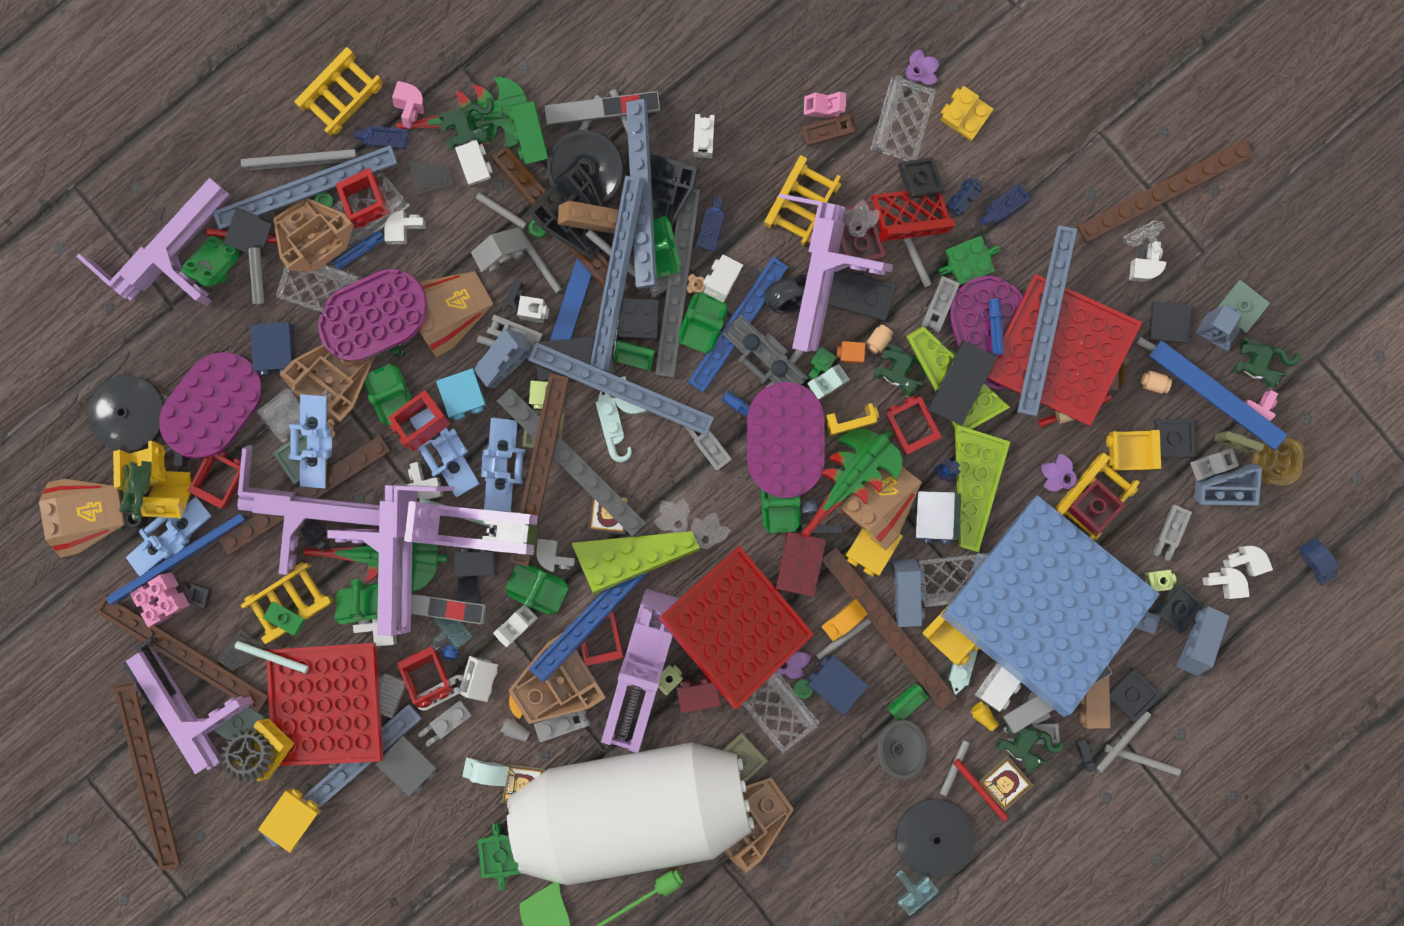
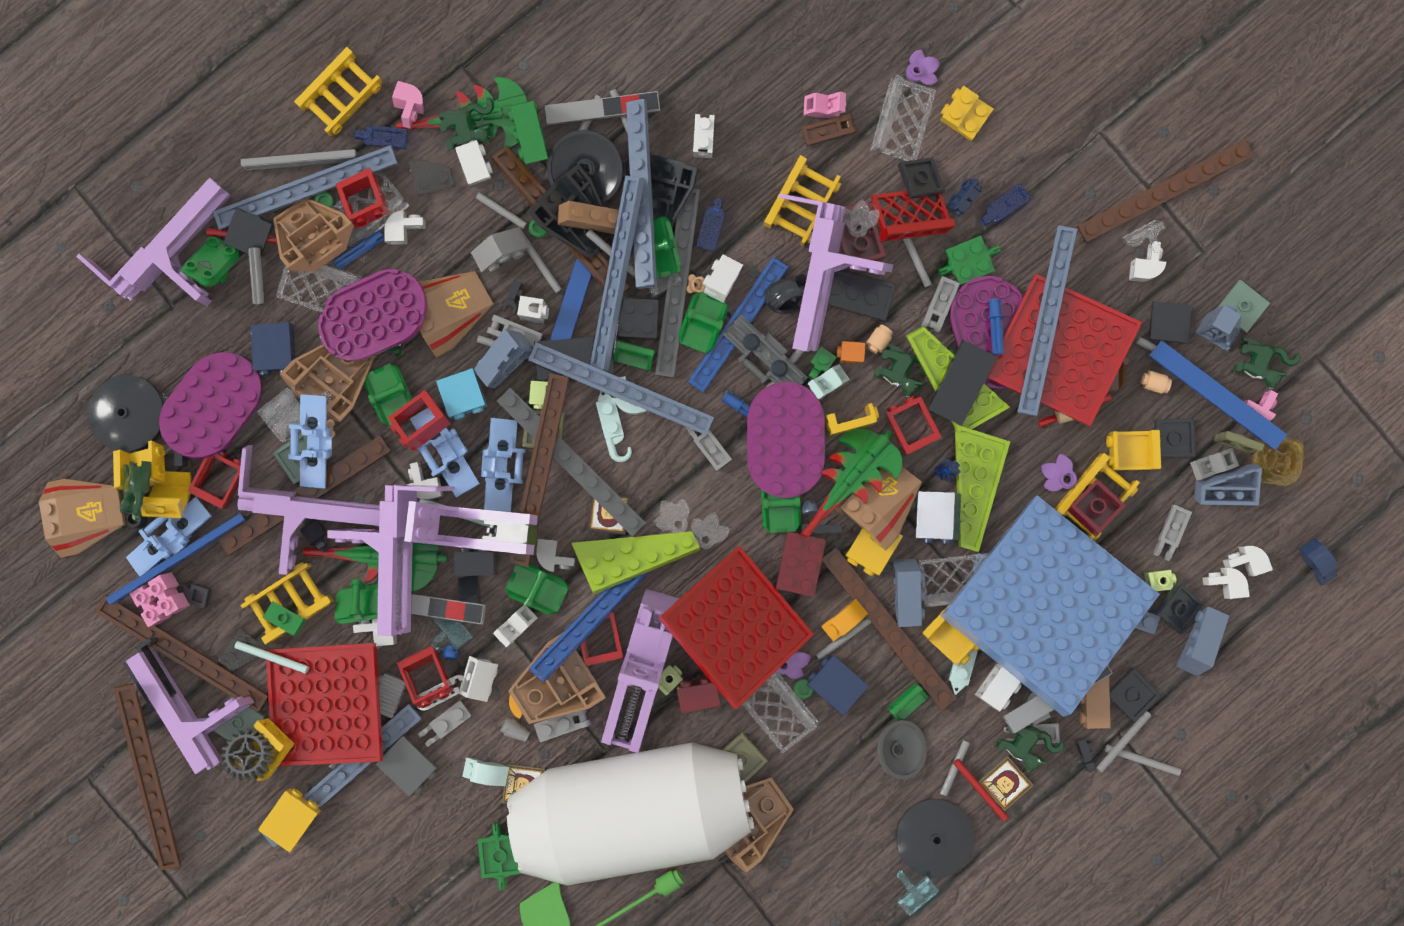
(984, 715): yellow cone -> none

